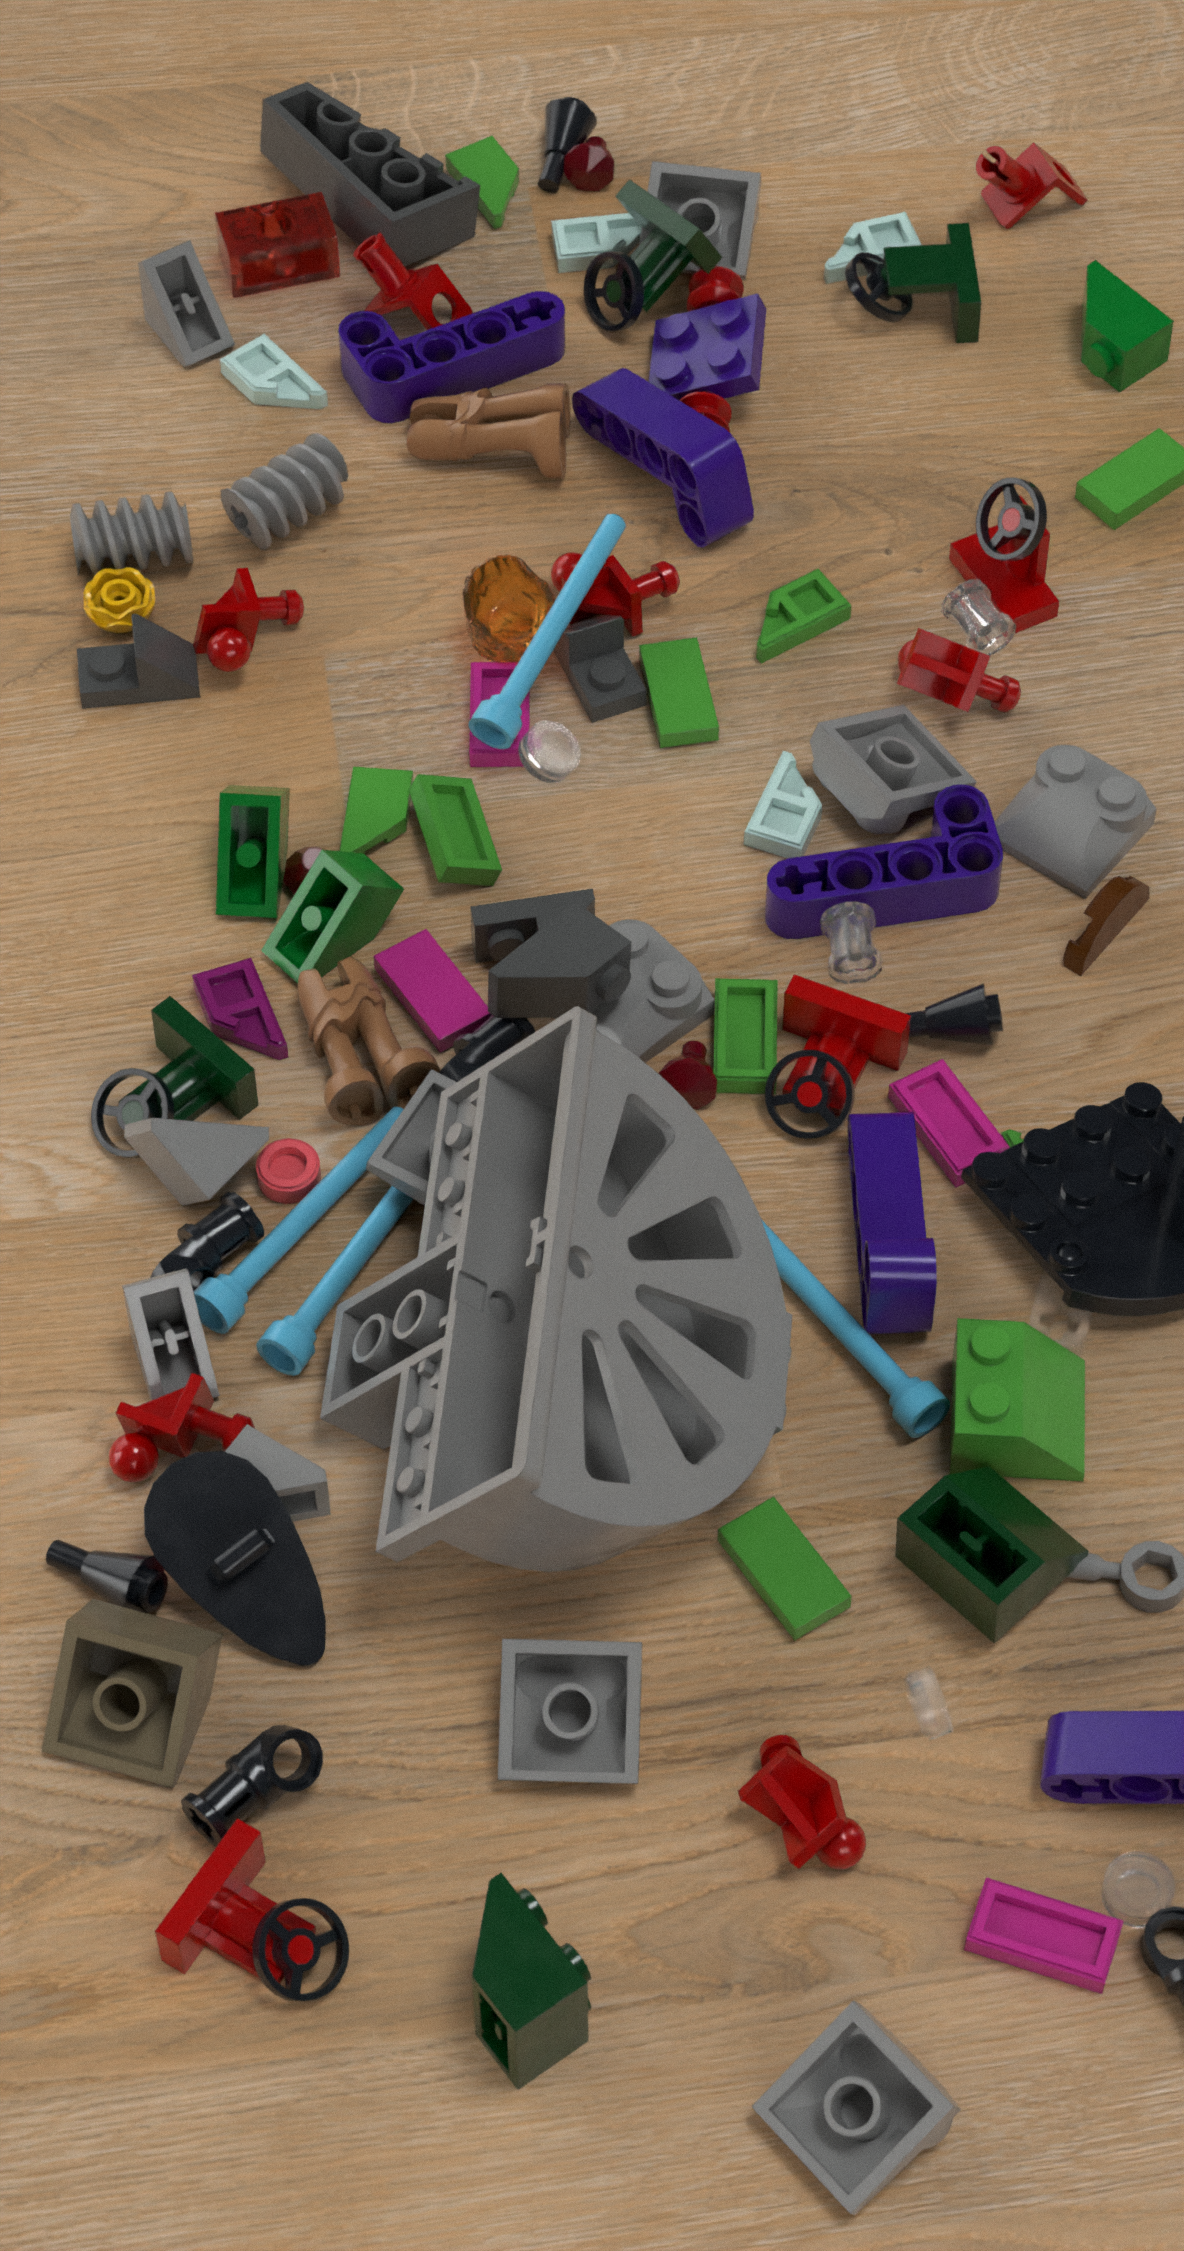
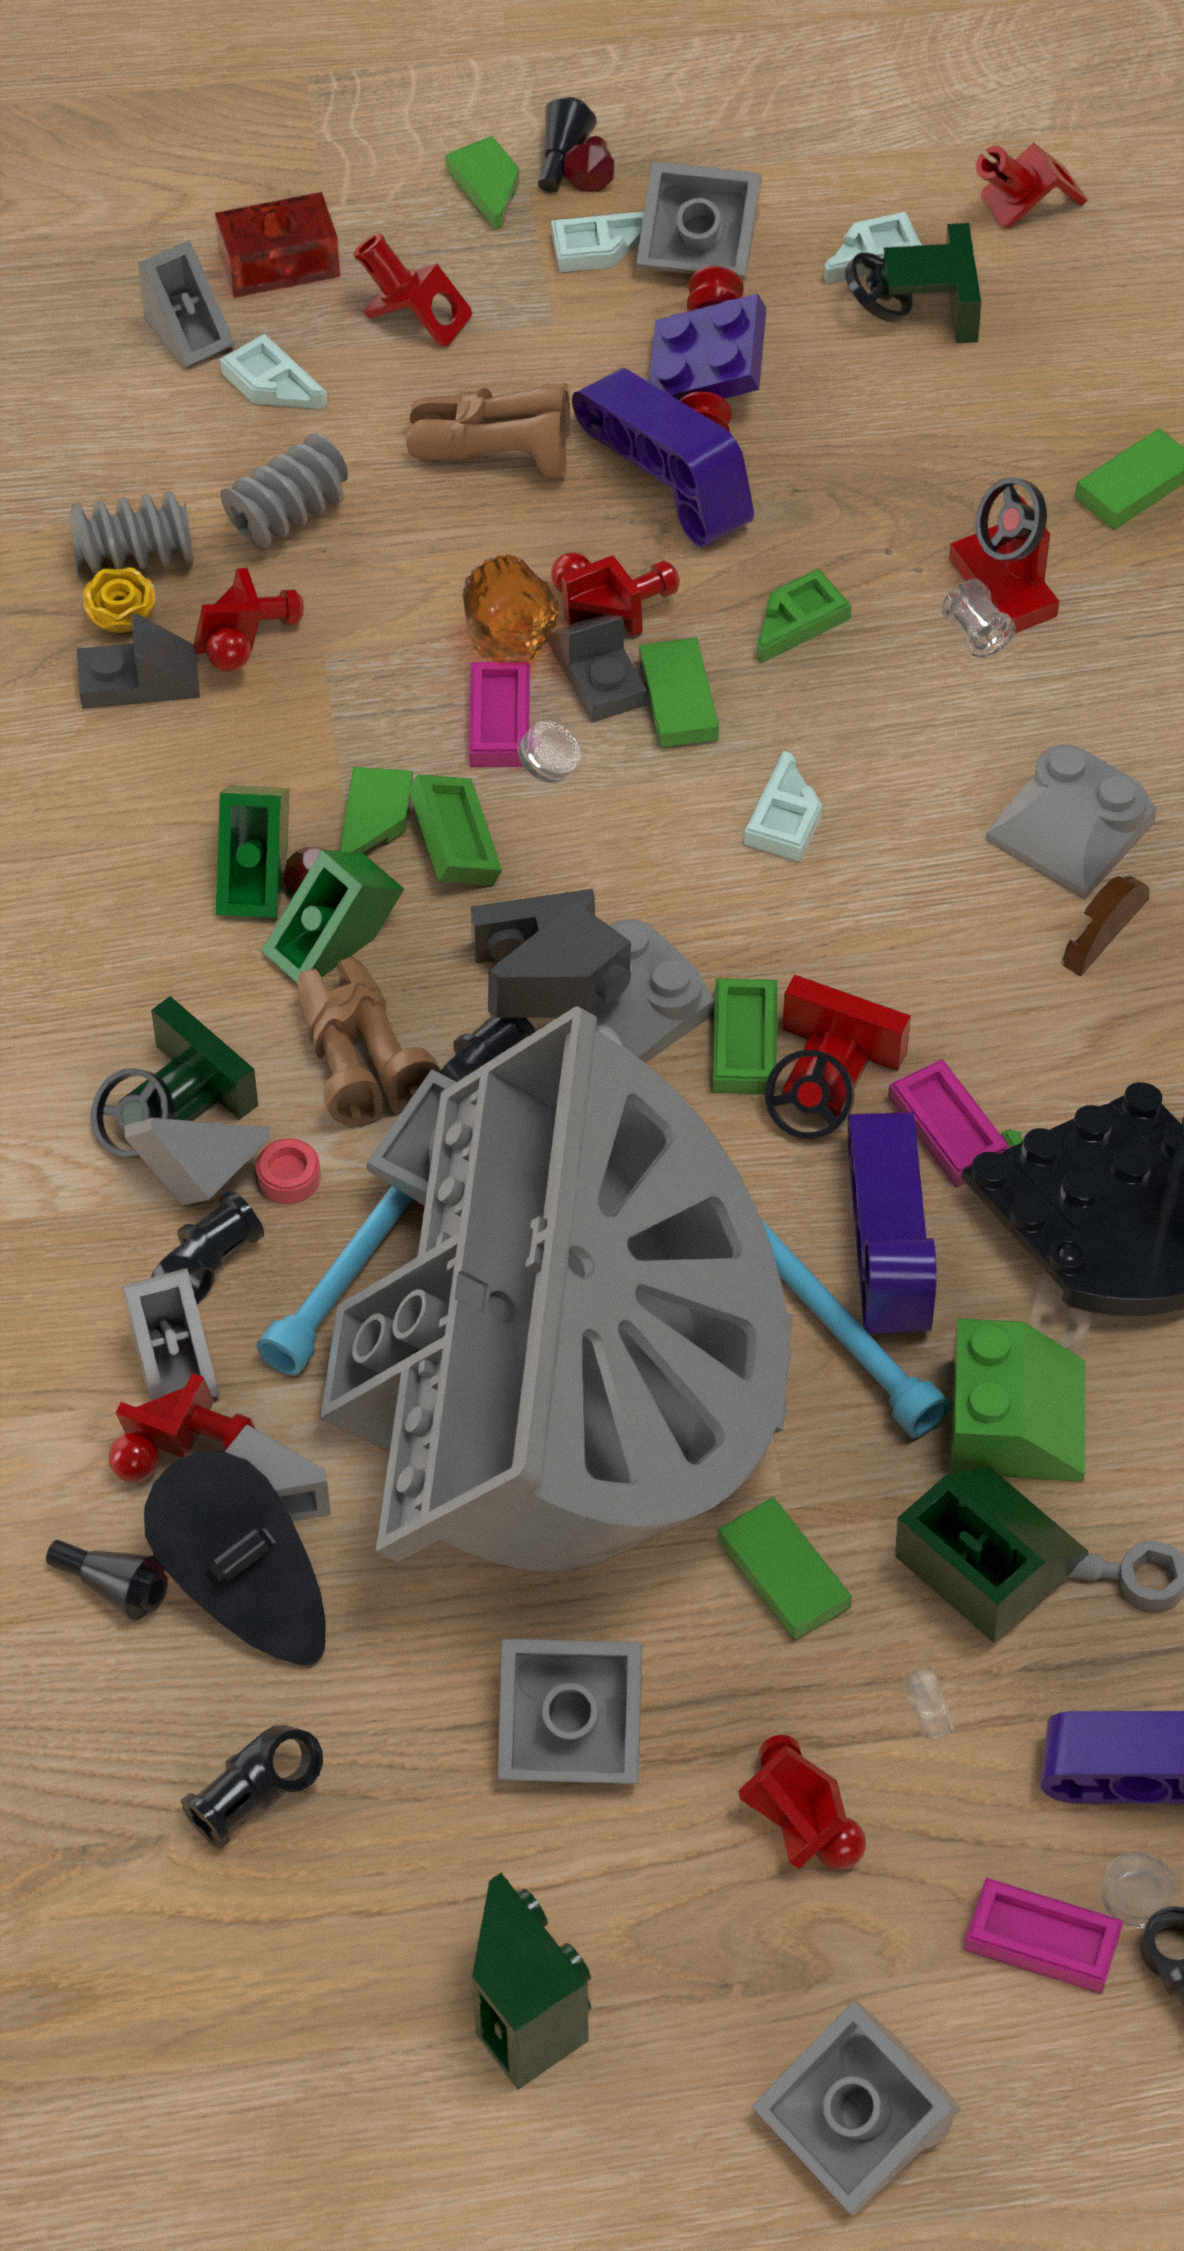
(130, 1691): dark tan slope -> none
(223, 1298): medium azure piece -> none
(240, 1008): magenta tile -> none
(247, 1926): red piece -> none
(366, 175): dark grey wedge -> none
(431, 989): dark pink tile -> none
(450, 358): dark purple beam -> none
(498, 718): medium azure piece -> none
(653, 264): dark green piece -> none
(692, 1075): dark red rock -> none
(851, 942): clear bush -> none
(883, 766): light grey slope -> none
(901, 881): dark purple beam -> none
(953, 673): red piece -> none
(962, 1017): black cone -> none
(1121, 330): green slope -> none

